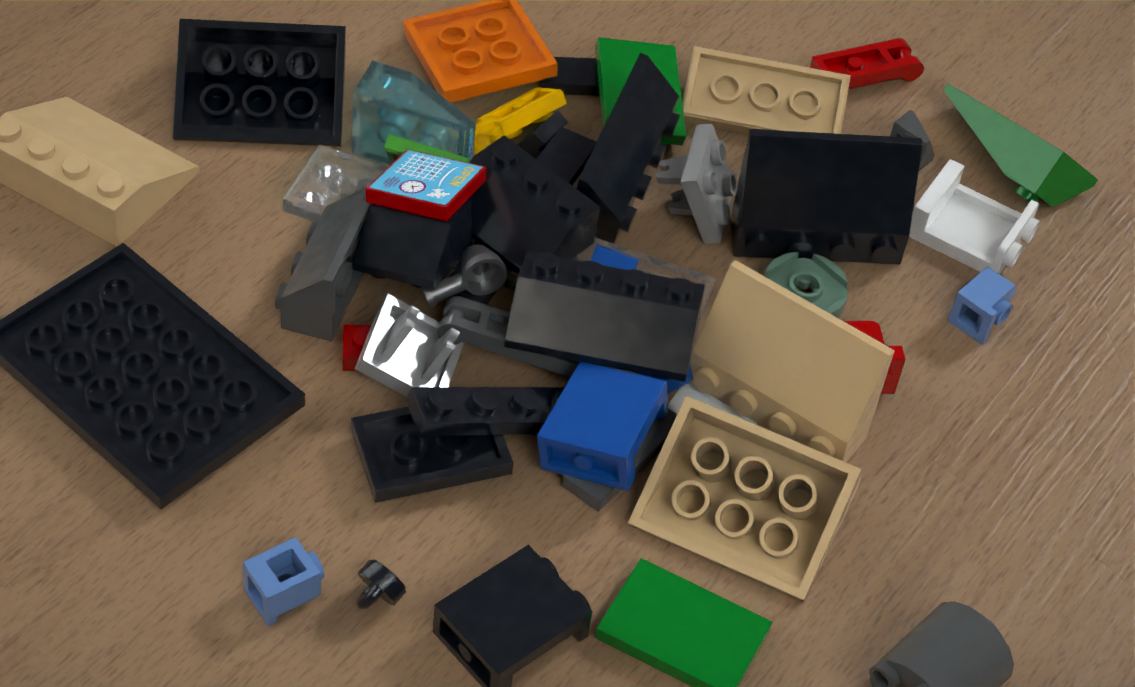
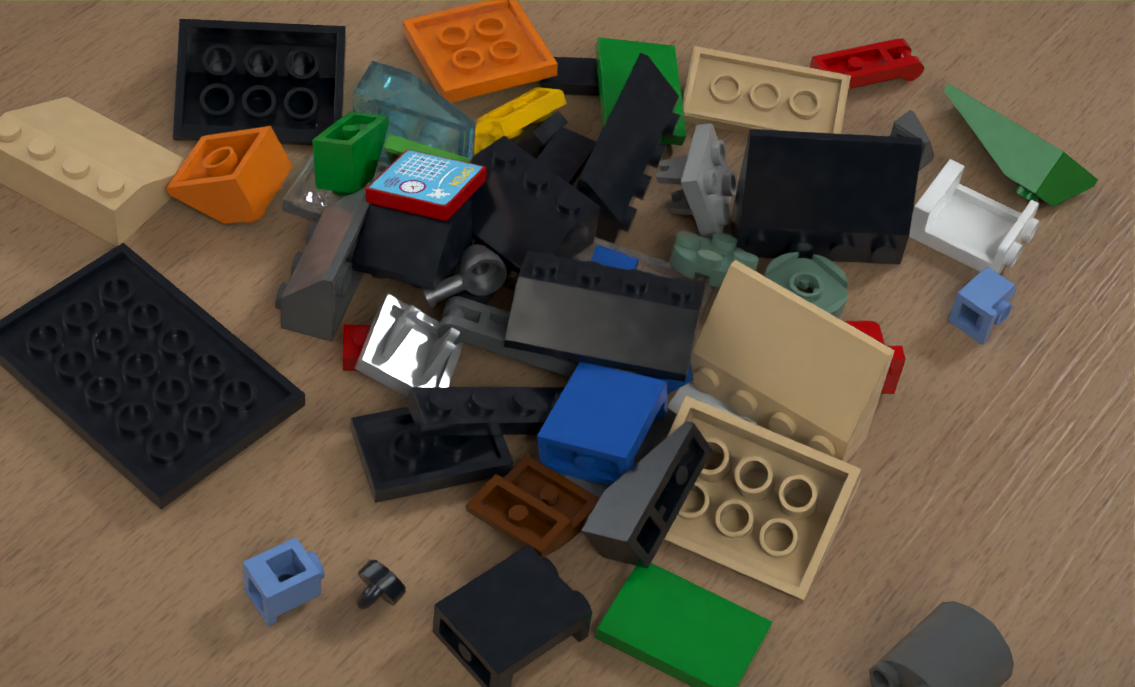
(232, 174): none -> orange slope
(349, 152): none -> green slope
(534, 506): none -> reddish brown slope
(646, 499): none -> black slope
(708, 256): none -> sand green plate

